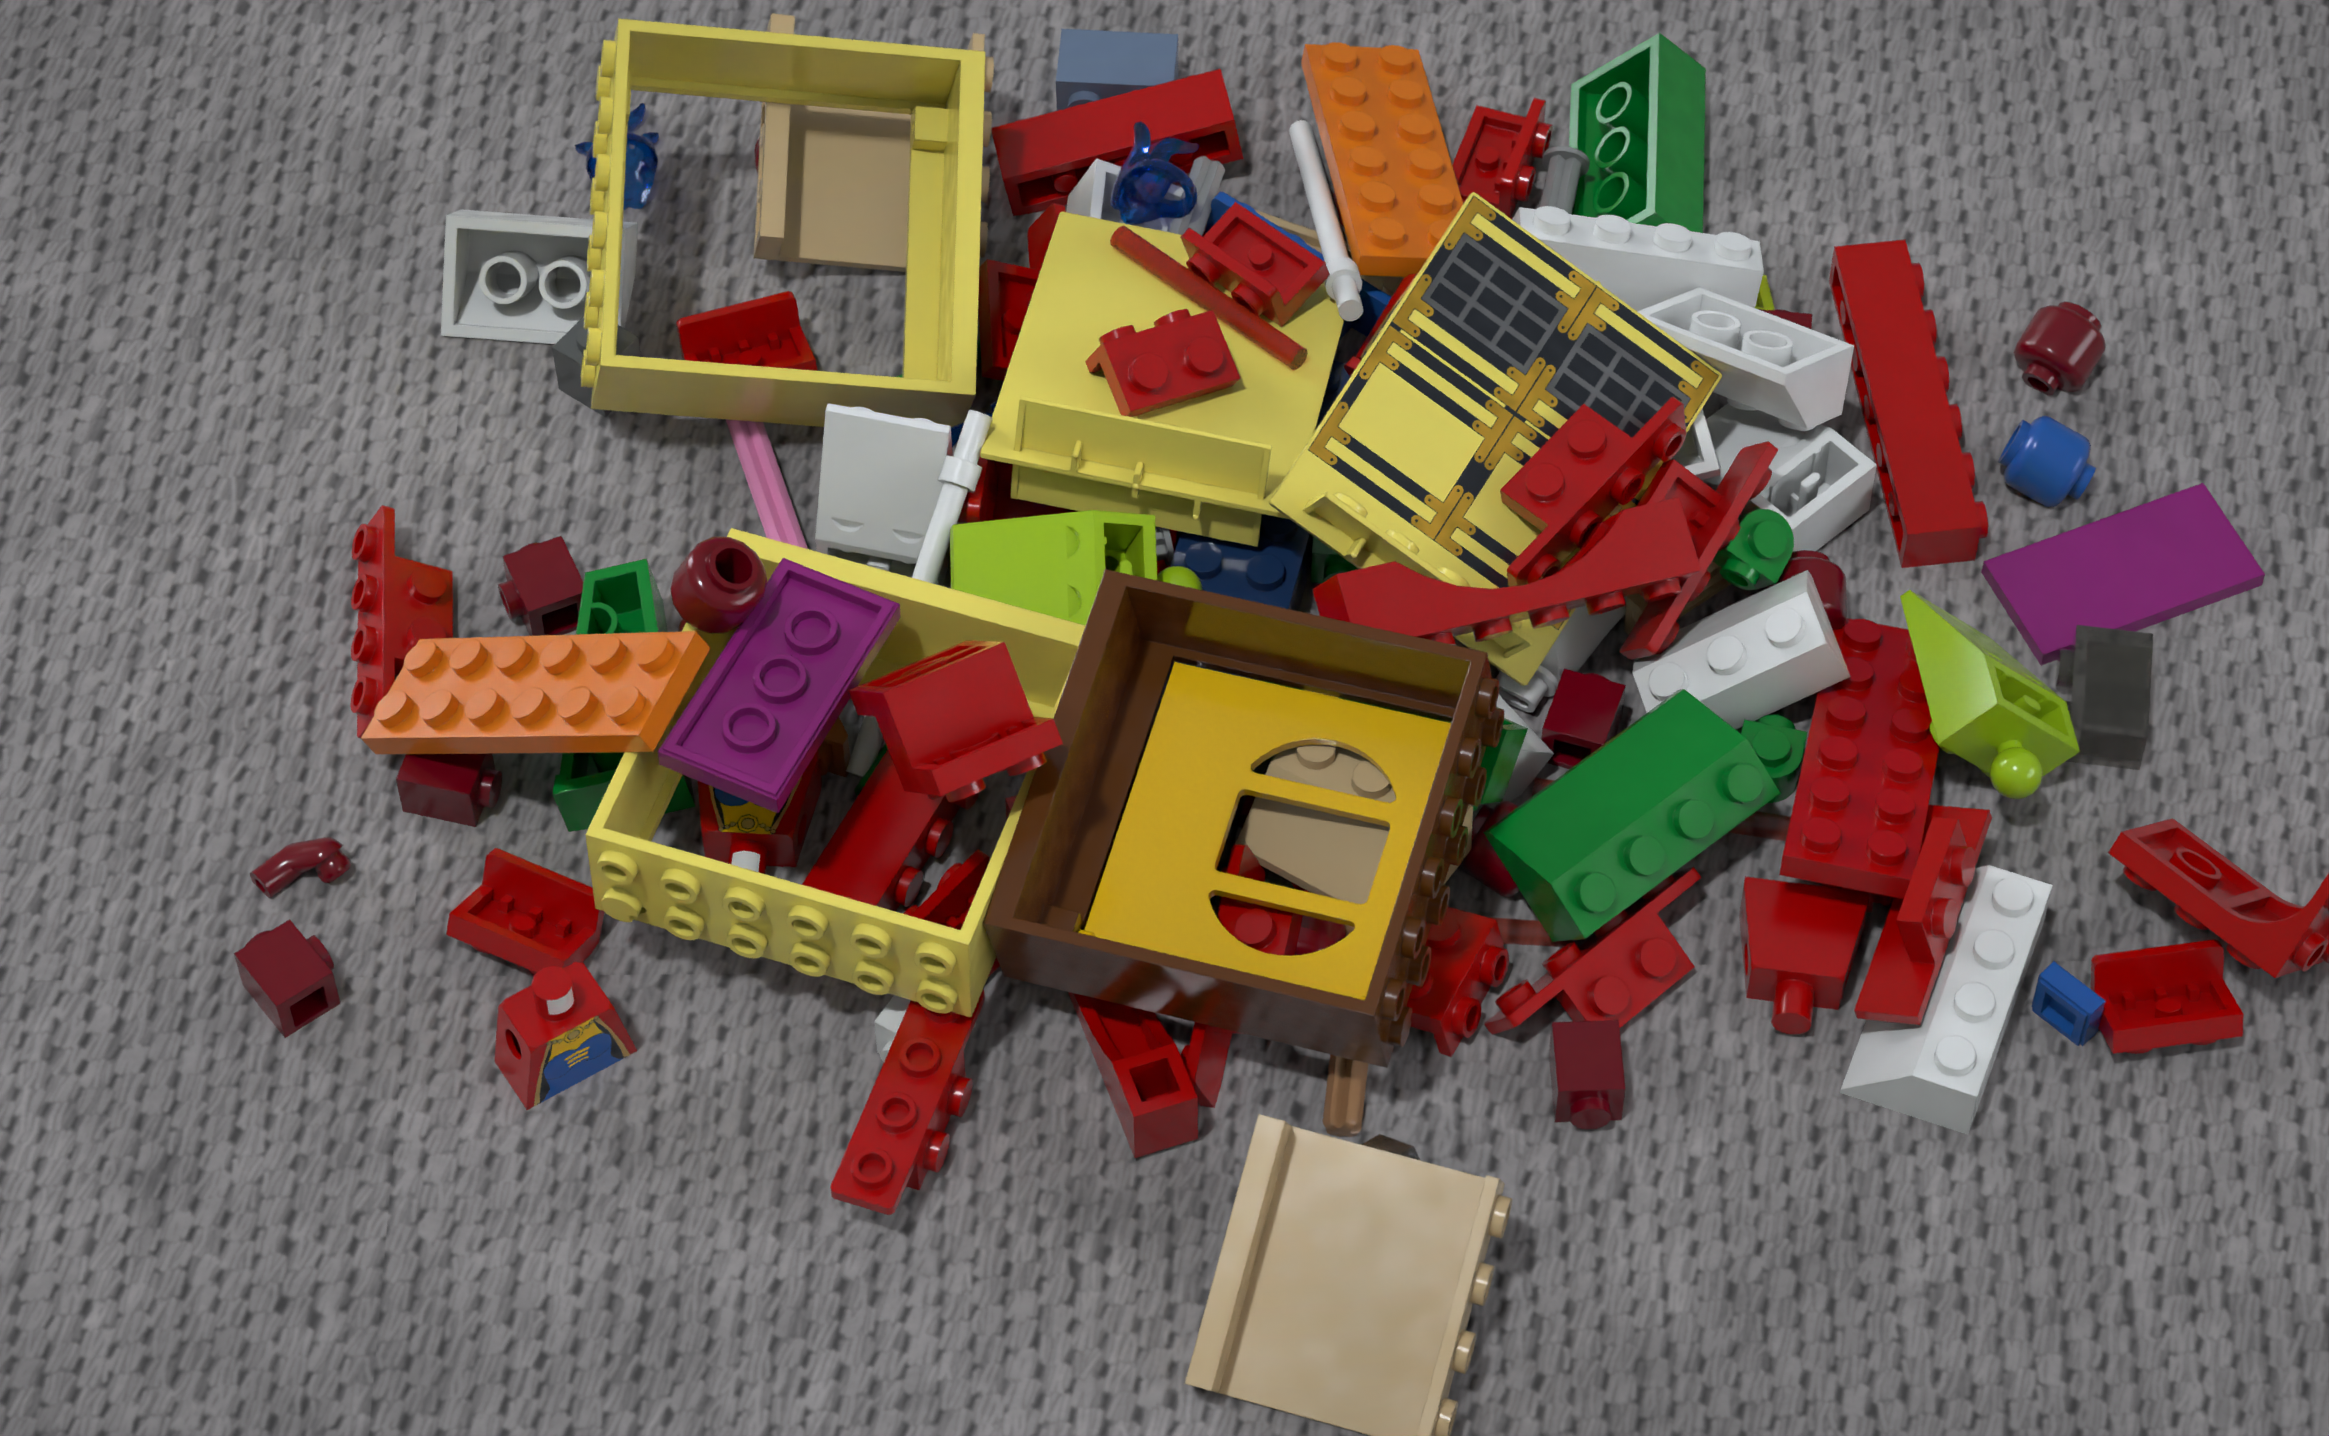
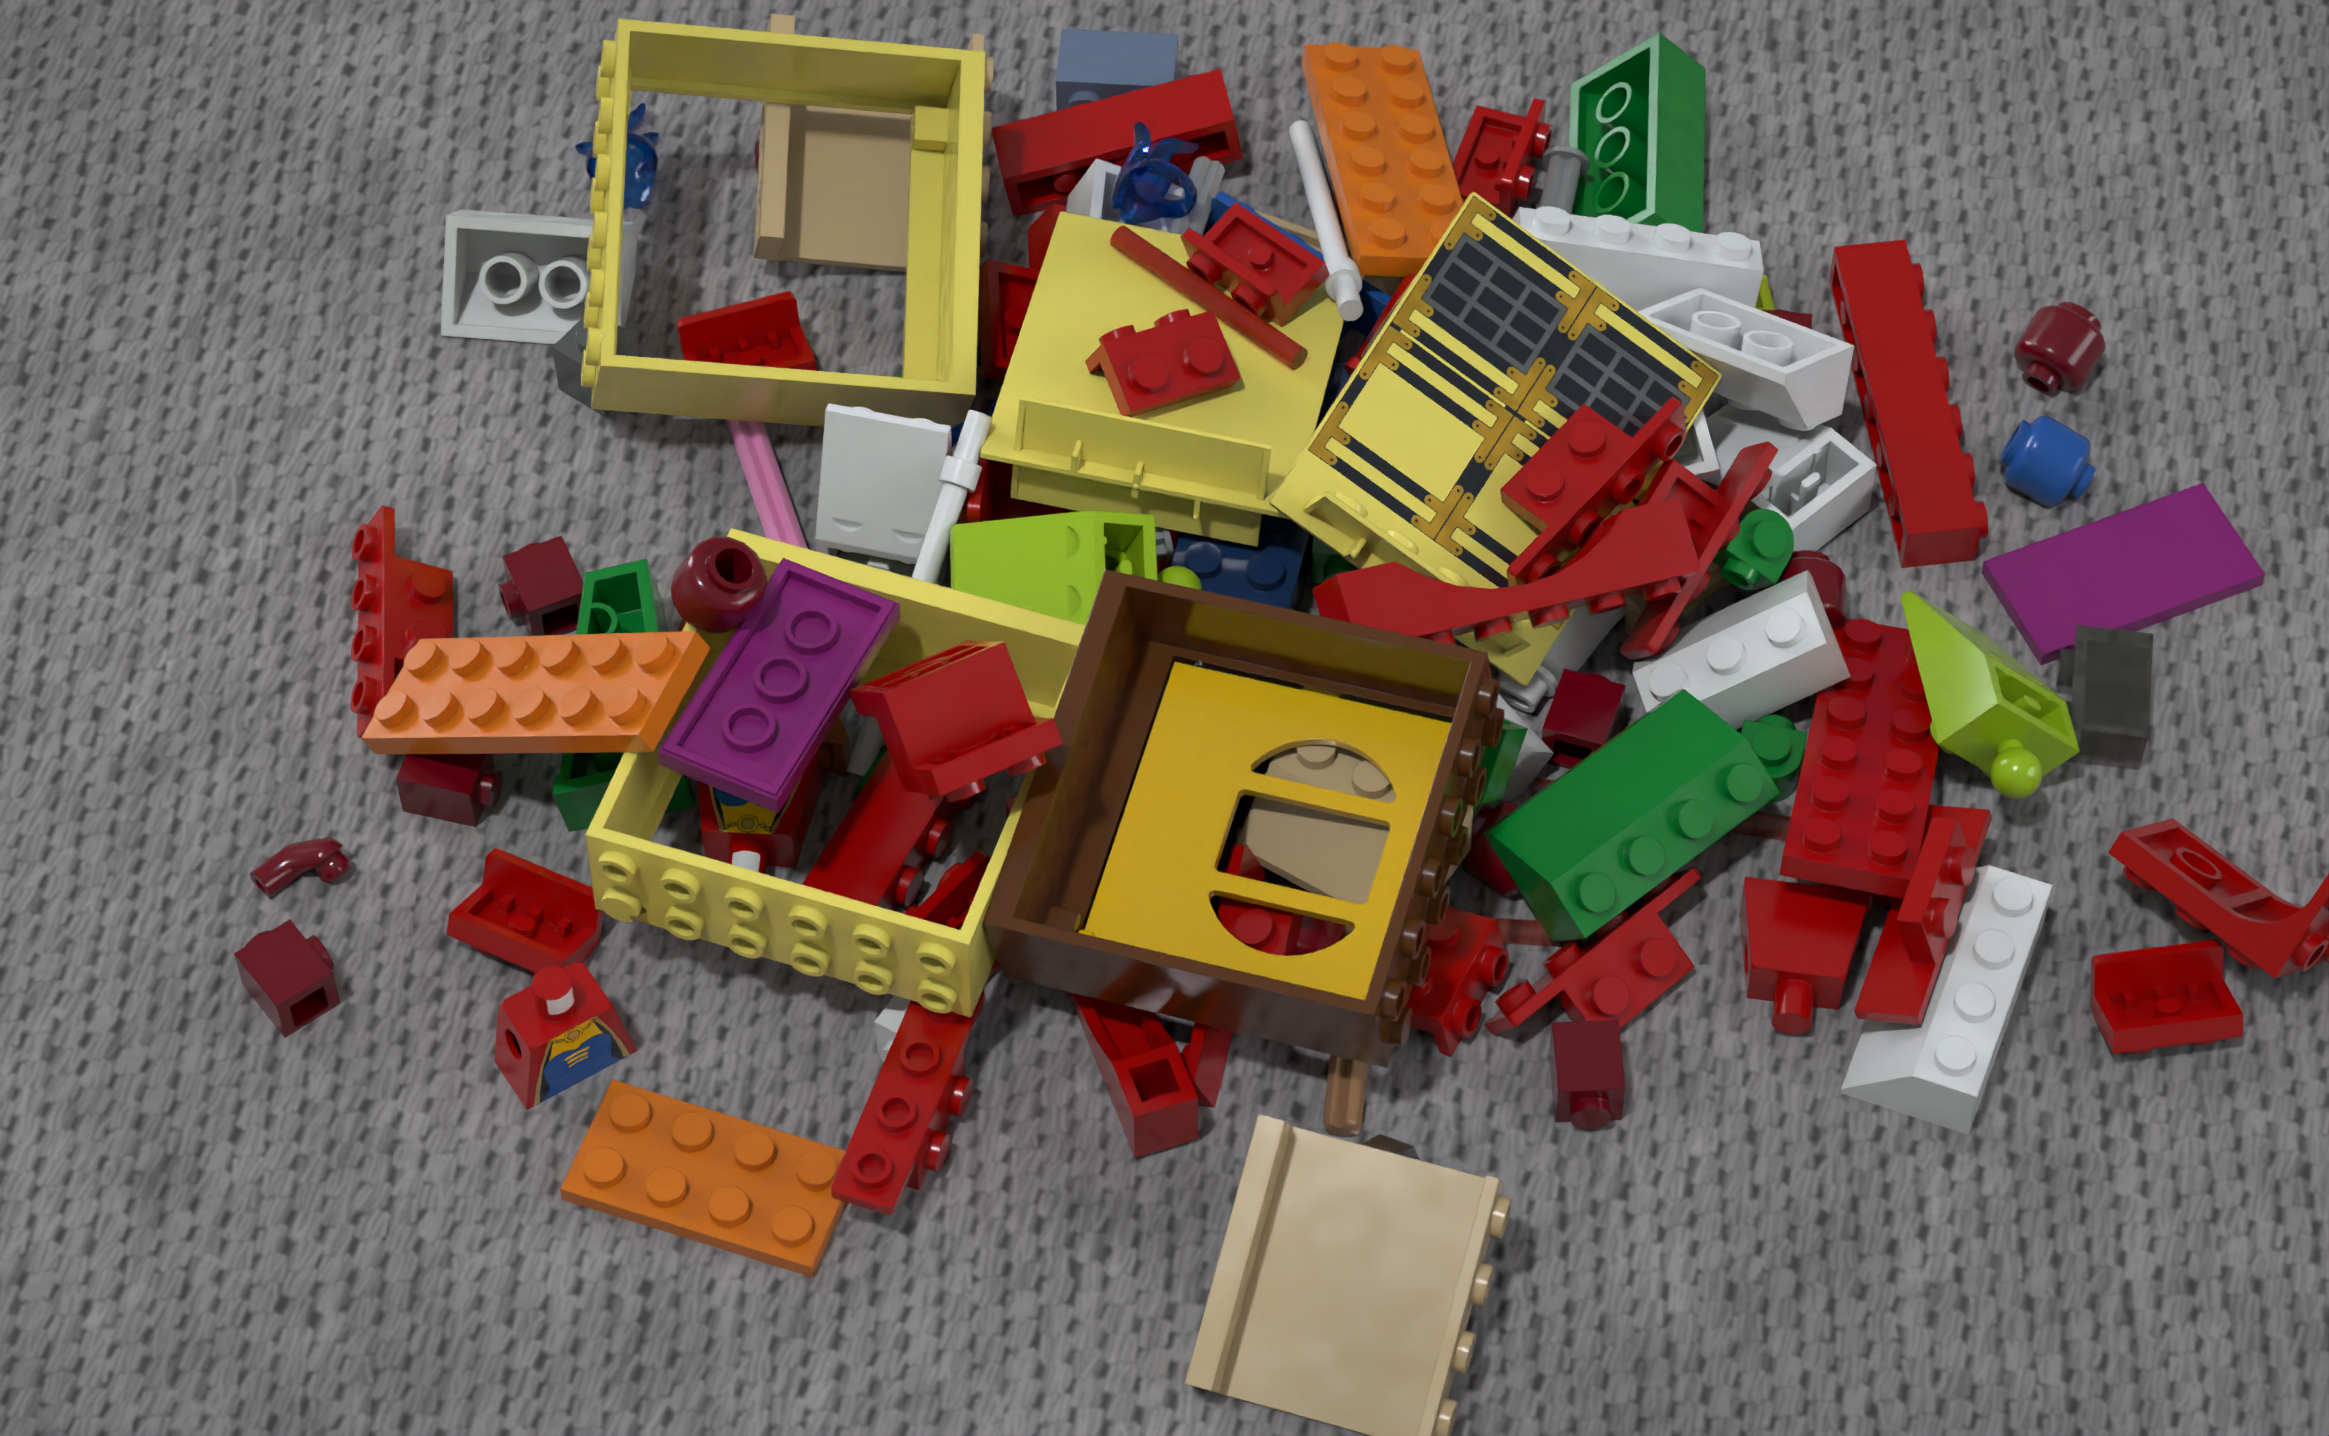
(707, 1178): none -> orange plate
(2067, 1004): blue tile -> none

